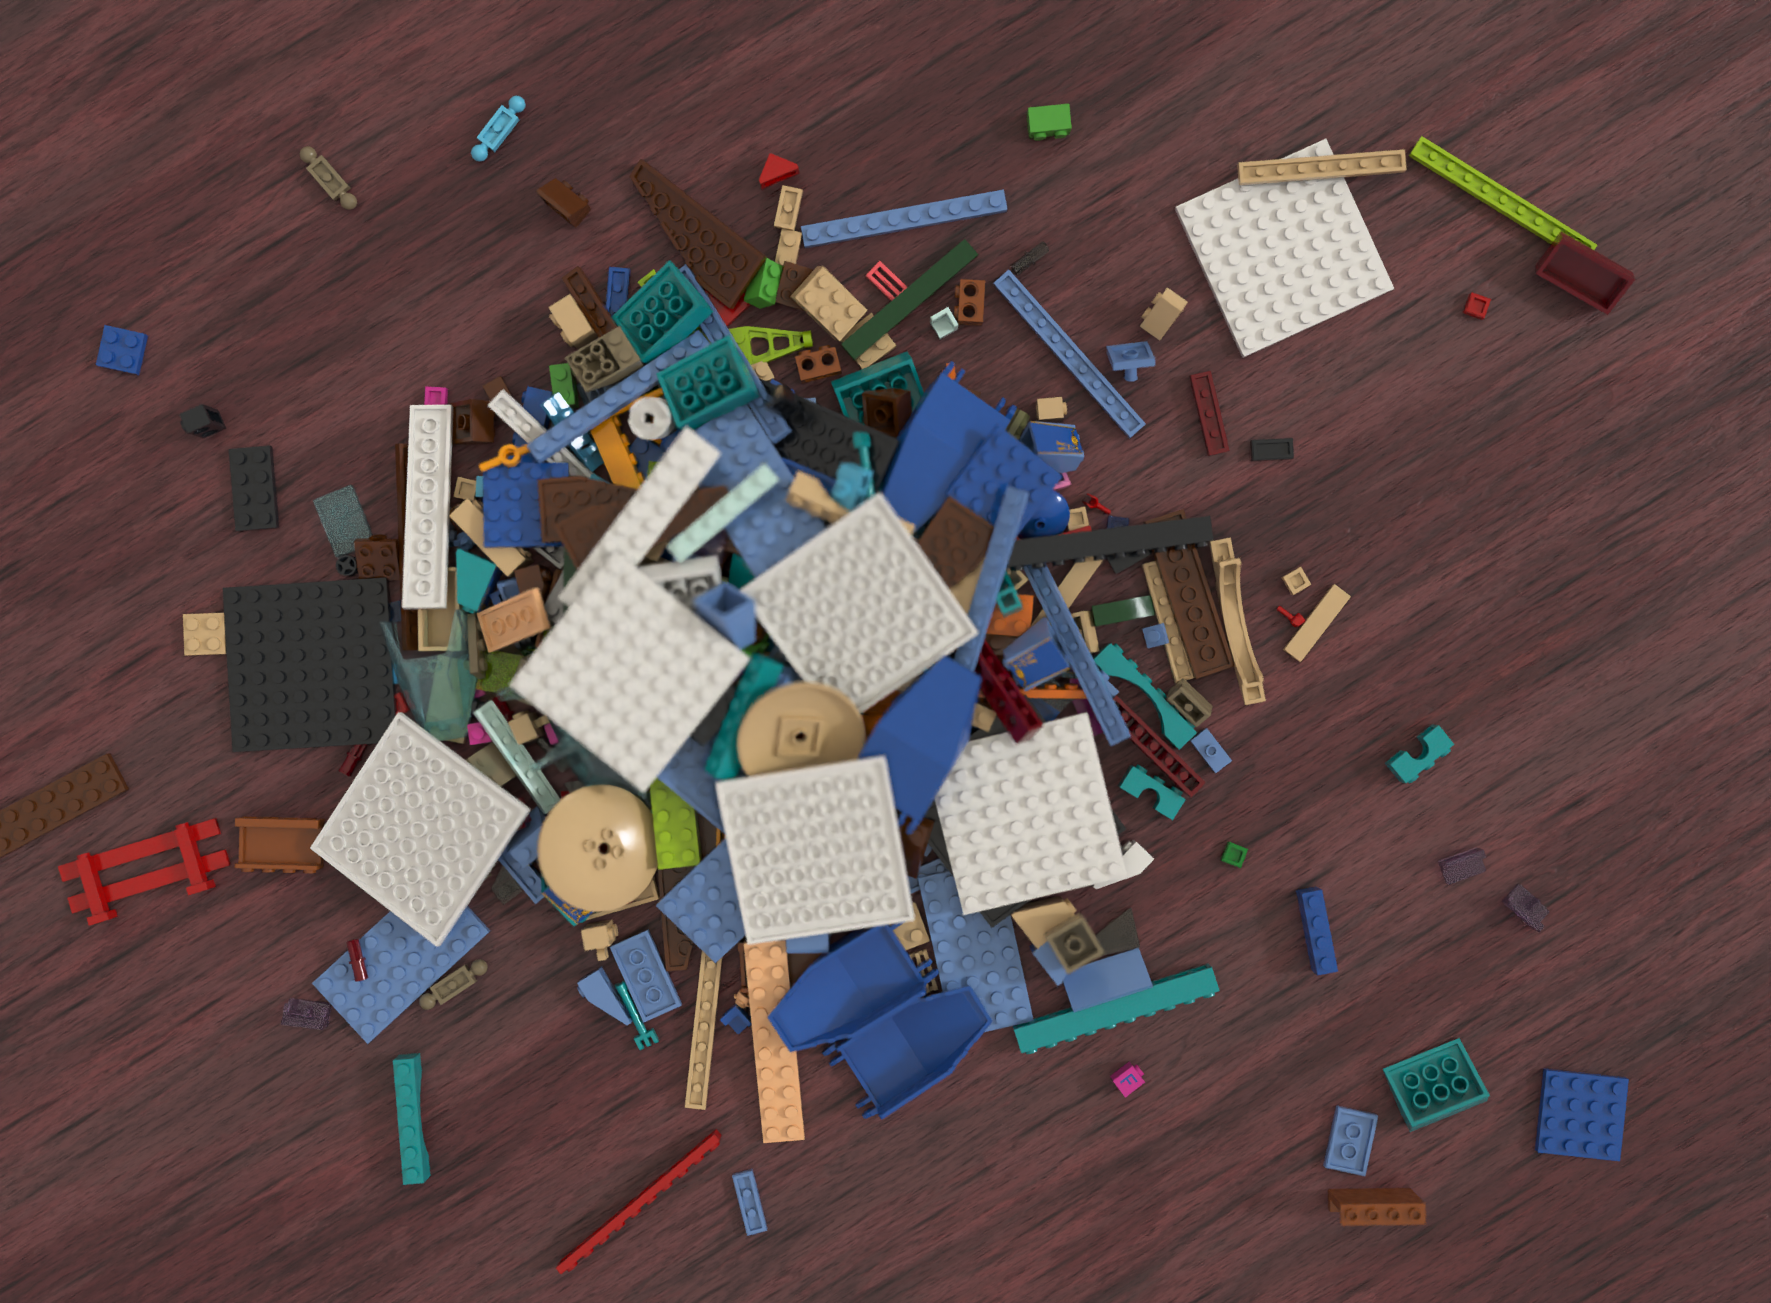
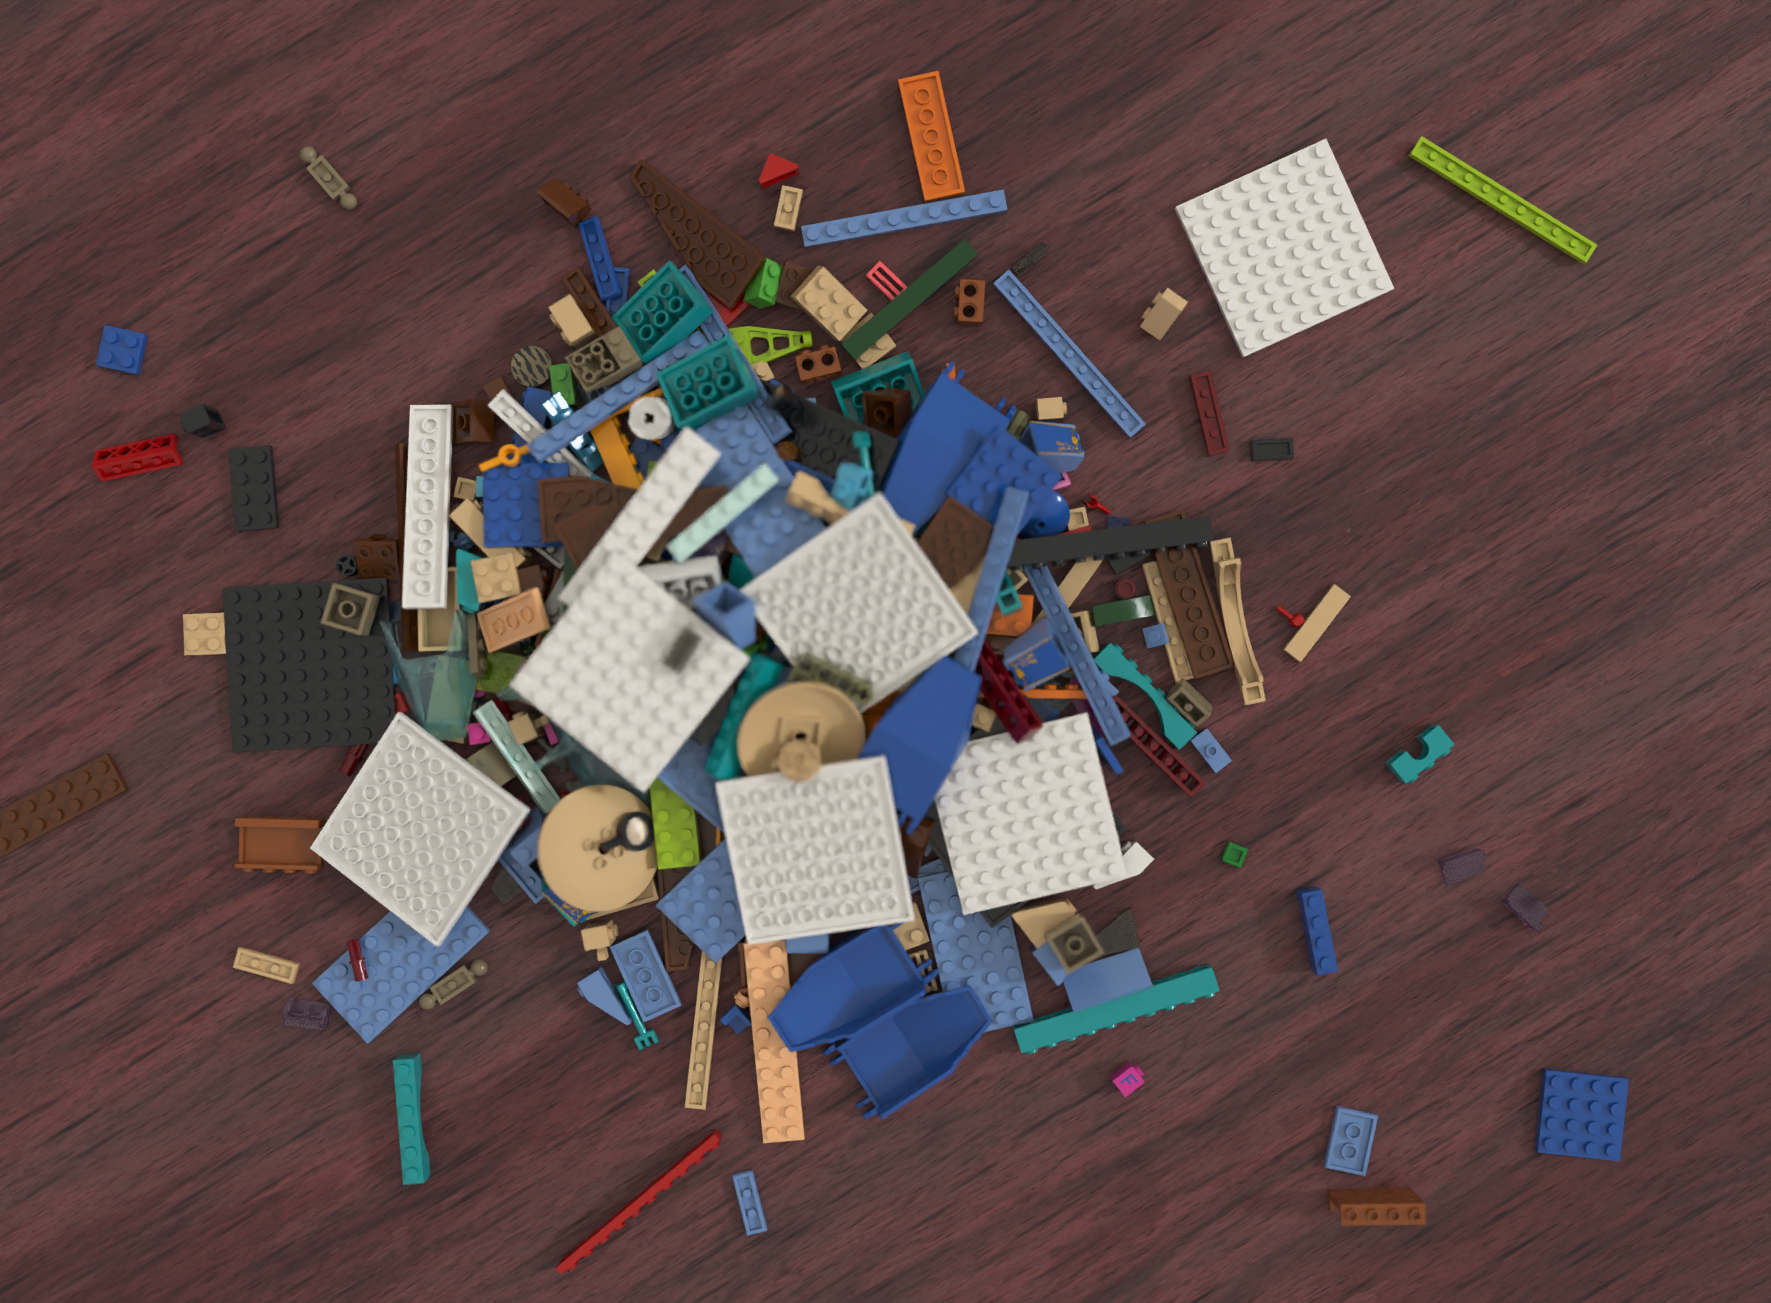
(135, 460): none -> red fence
(193, 867): red fence -> none
(266, 965): none -> tan tile
(342, 519): clear light blue tile -> none
(350, 609): none -> dark tan brick
(435, 396): dark pink tile -> none
(496, 577): none -> tan plate
(498, 128): medium azure plate -> none
(531, 366): none -> dark tan tile
(599, 258): none -> blue tile
(634, 832): none -> black piece
(682, 650): none -> clear smoke plate
(787, 451): none -> clear orange tile
(788, 246): tan plate -> none
(799, 761): none -> tan tile
(837, 674): none -> olive beam
(931, 136): none -> orange plate
(943, 323): light aqua panel -> none
(1049, 121): bright green brick -> none
(1105, 752): none -> blue tile
(1125, 588): none -> dark red plate
(1130, 357): medium blue tile -> none
(1168, 800): teal arch -> none
(1296, 580): tan plate -> none
(1321, 167): tan plate -> none
(1435, 1085): teal slope -> none
(1476, 306): red tile -> none
(1584, 273): dark red piece -> none

